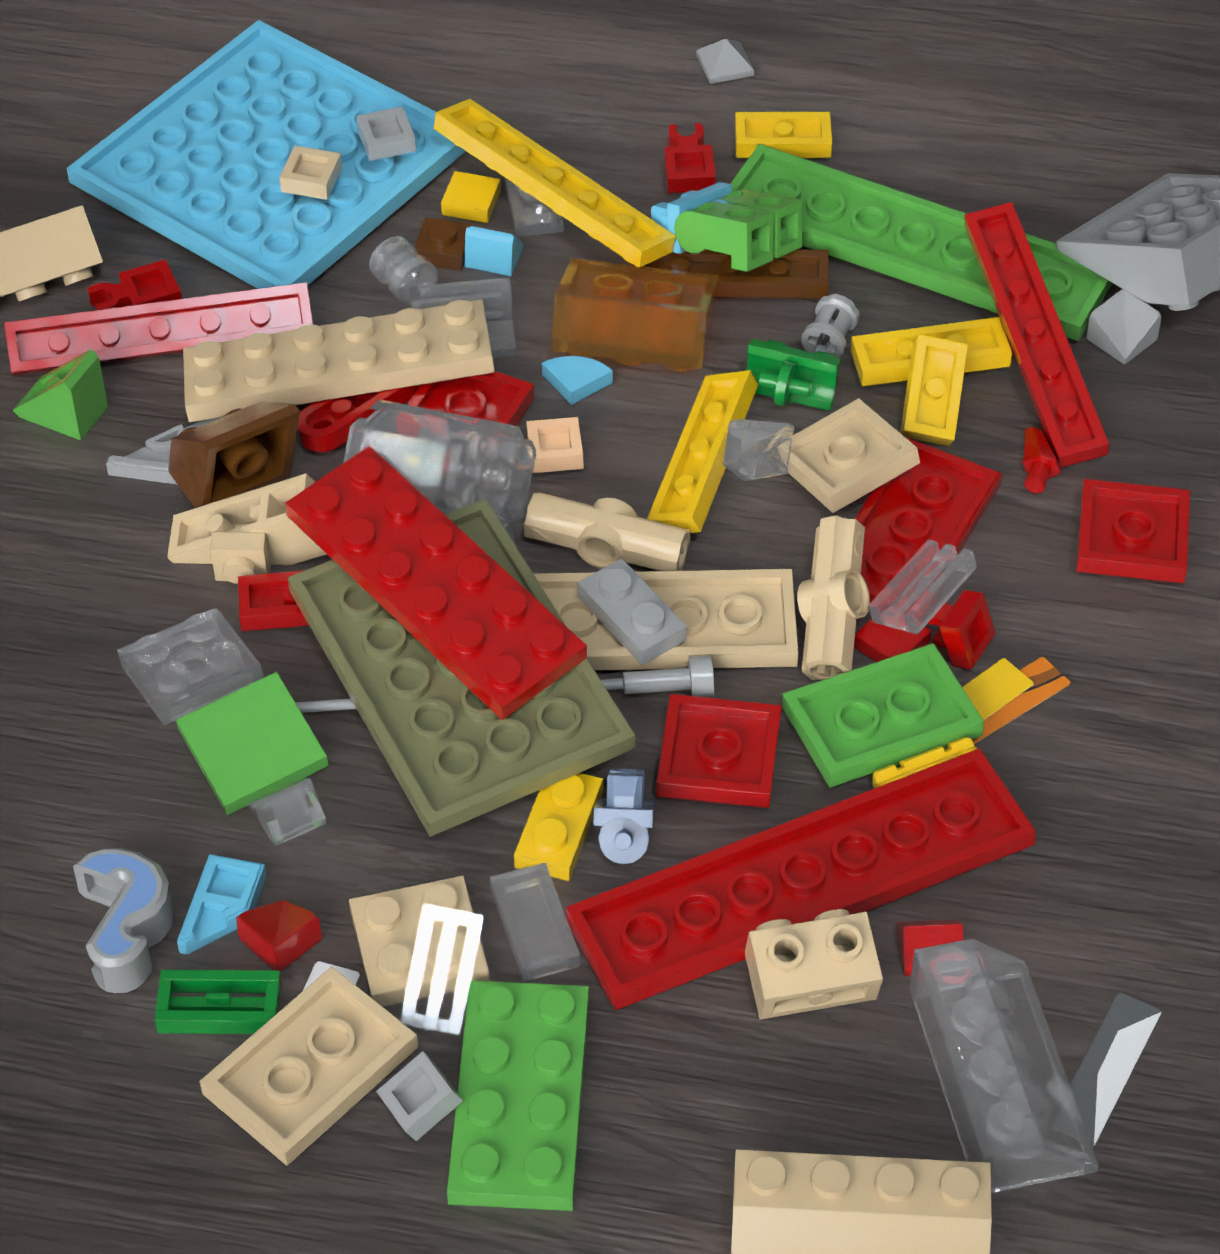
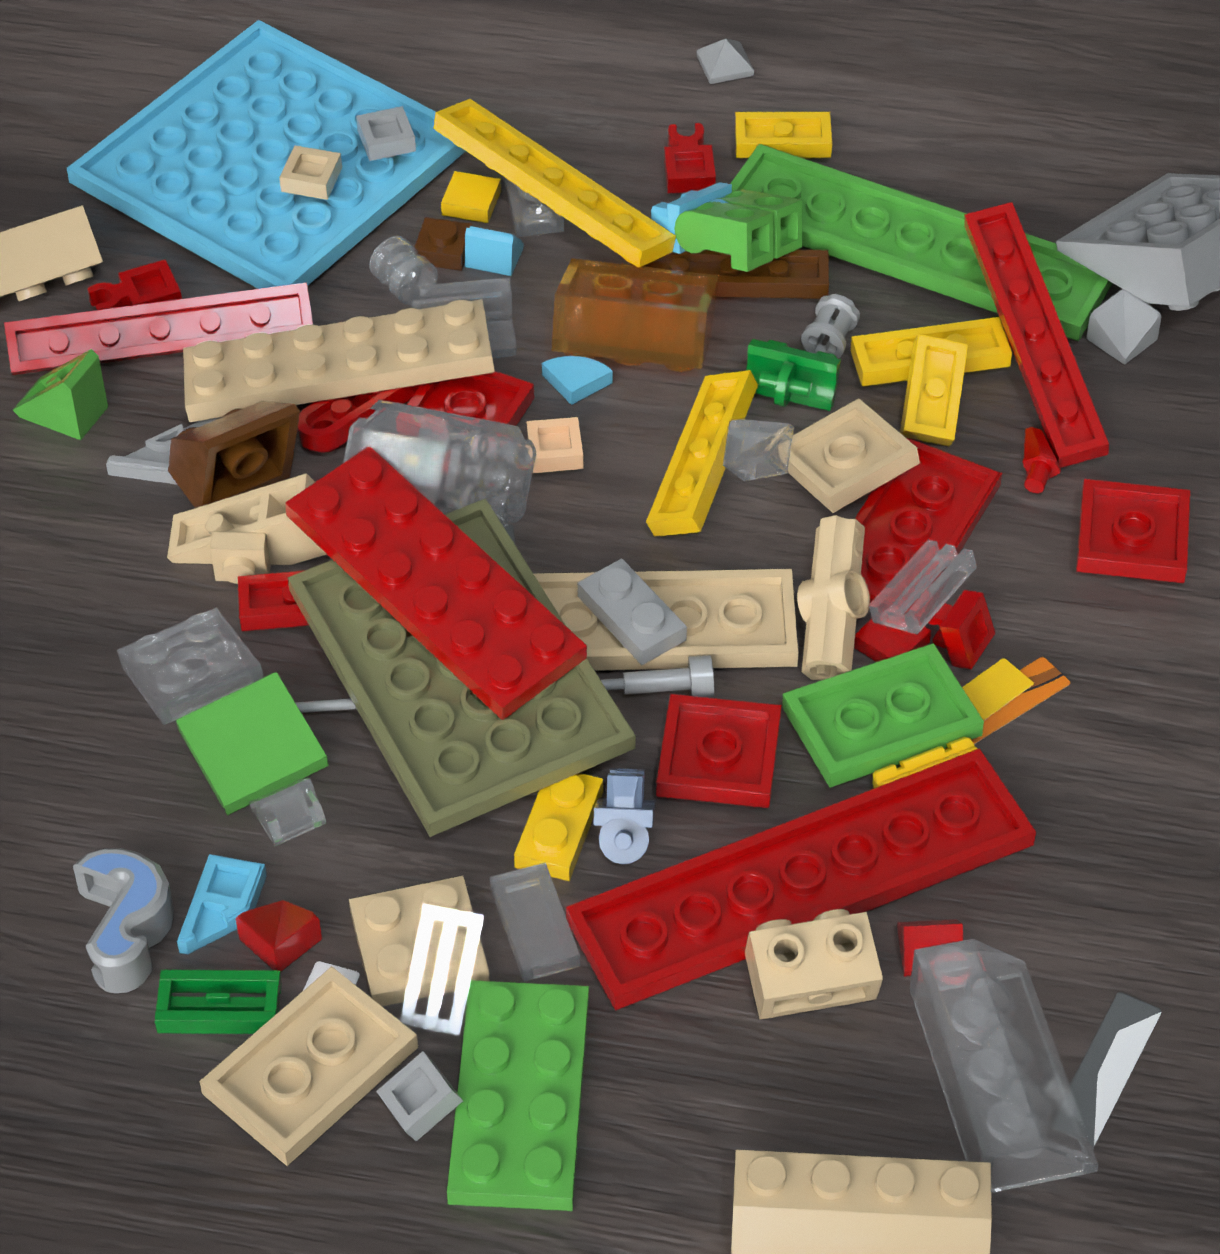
(606, 532): tan piece -> none

